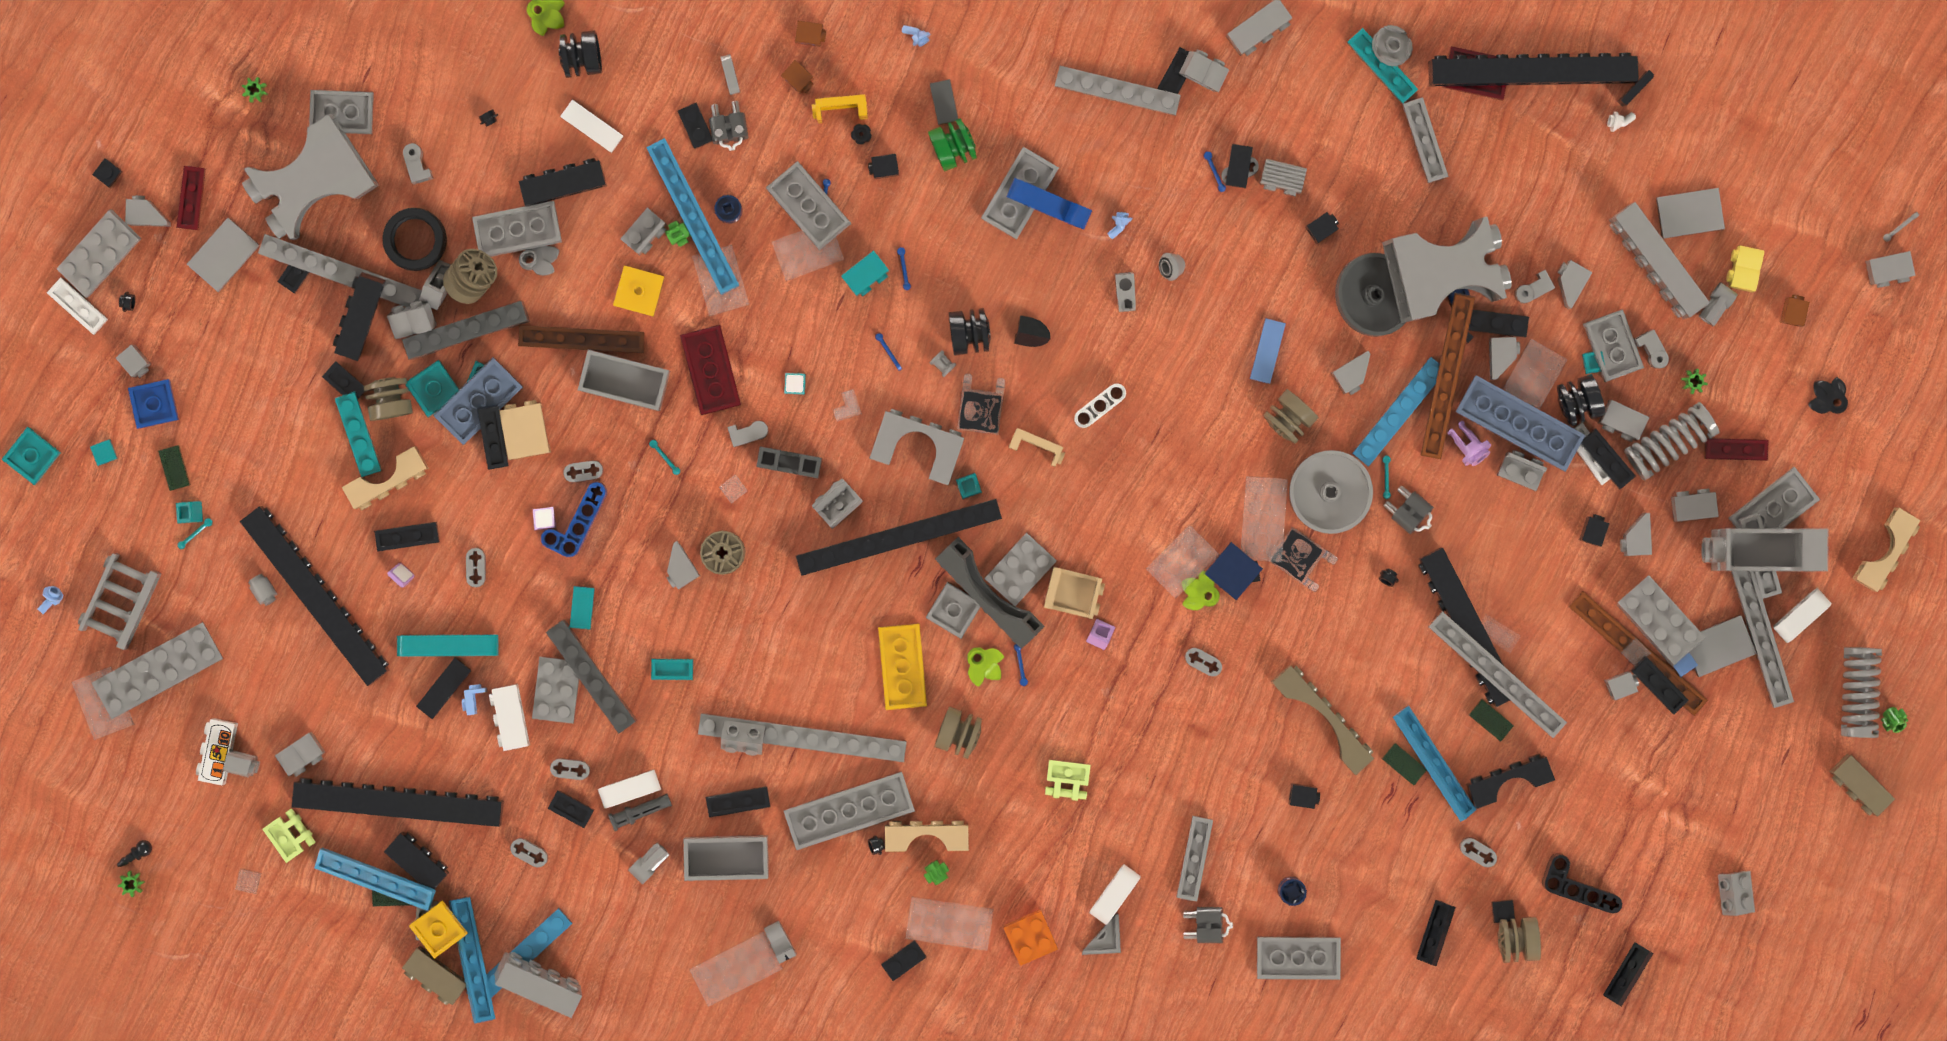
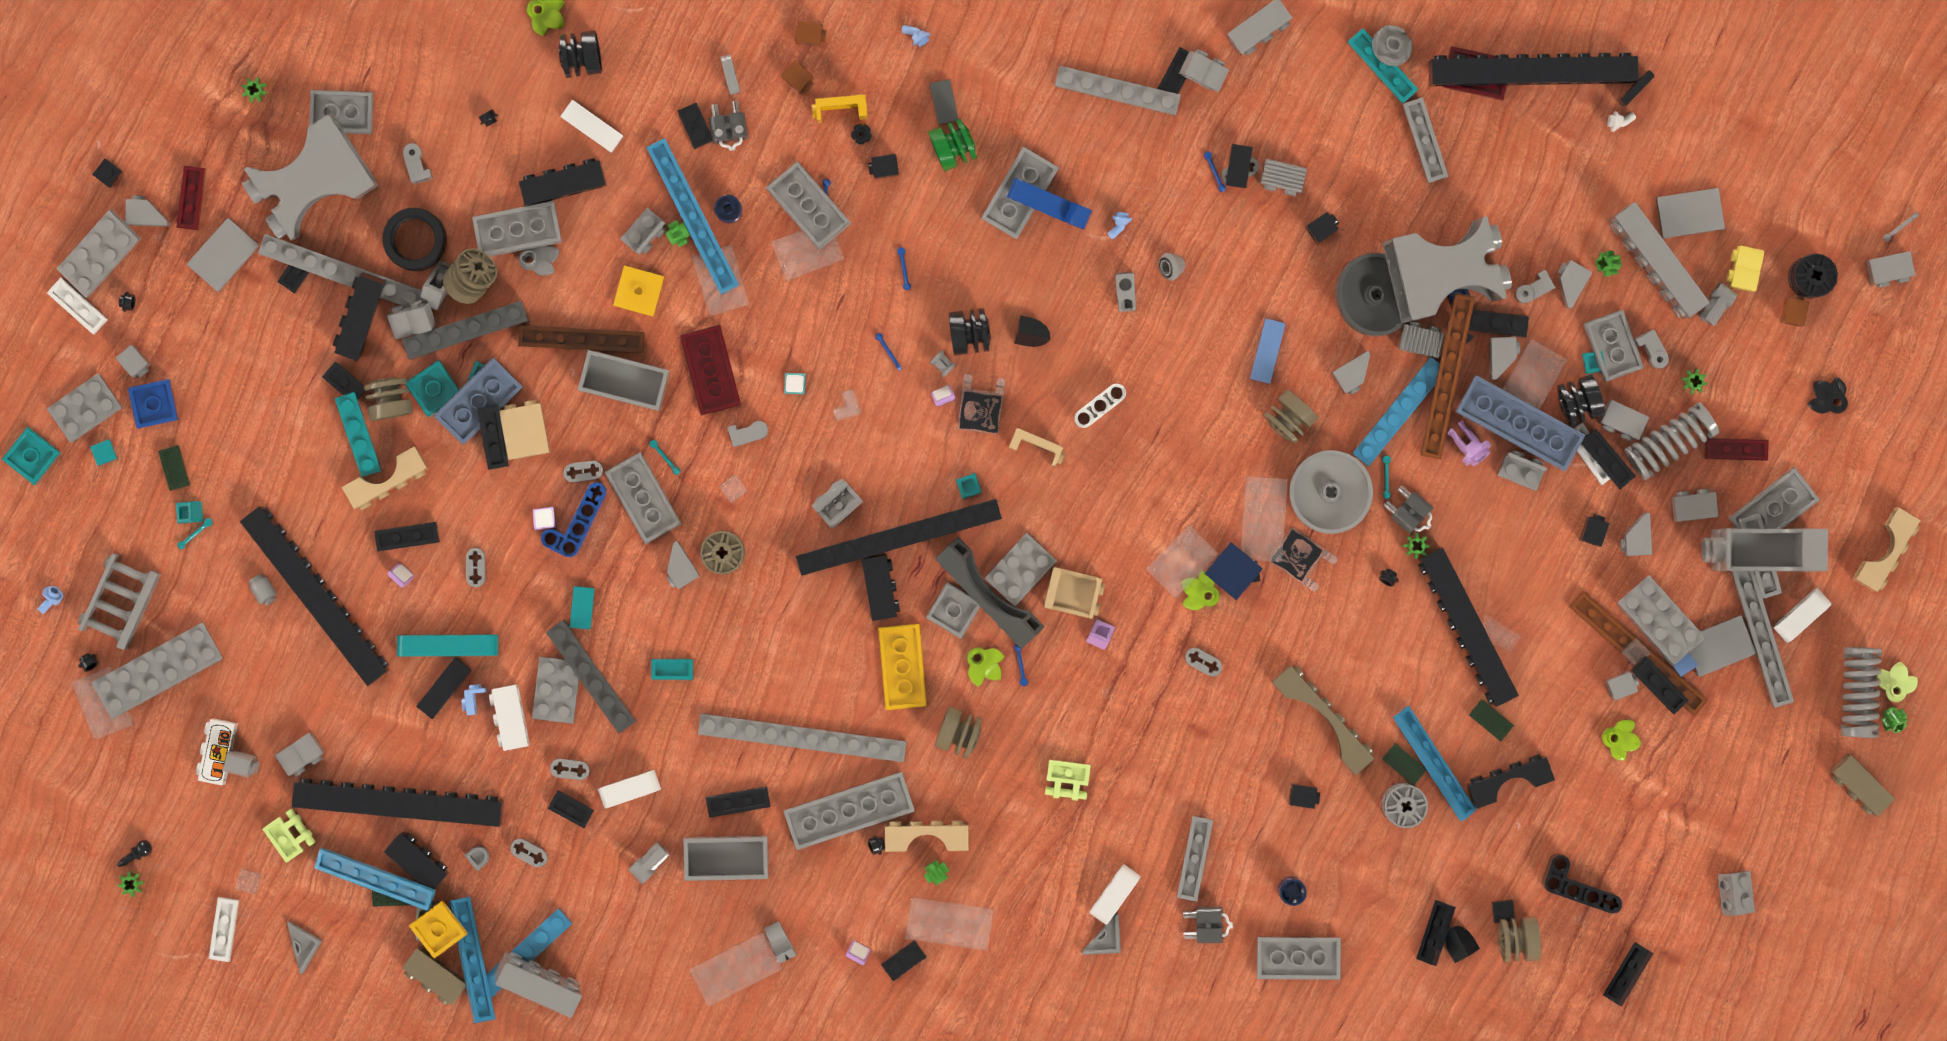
(84, 408): none -> light grey plate
(88, 662): none -> black plate
(224, 929): none -> white tile
(303, 944): none -> light grey tile
(478, 857): none -> light grey tile
(630, 815): dark grey pin -> none
(643, 497): none -> light grey tile
(742, 738): light grey bracket -> none
(789, 462): dark grey arch -> none
(858, 952): none -> slope
(865, 274): teal brick -> none
(880, 587): none -> black brick
(895, 426): light grey arch -> none
(943, 395): none -> slope
(1030, 937): orange brick -> none
(1392, 806): none -> light grey wheel
(1410, 545): none -> bright green gear
(1421, 340): none -> light grey brick
(1460, 943): none -> black brick
(1480, 848): light grey beam -> none
(1497, 674): light grey plate -> none
(1608, 263): none -> bright green gear
(1624, 739): none -> lime plate
(1801, 271): none -> black wheel
(1898, 679): none -> yellowish green plate

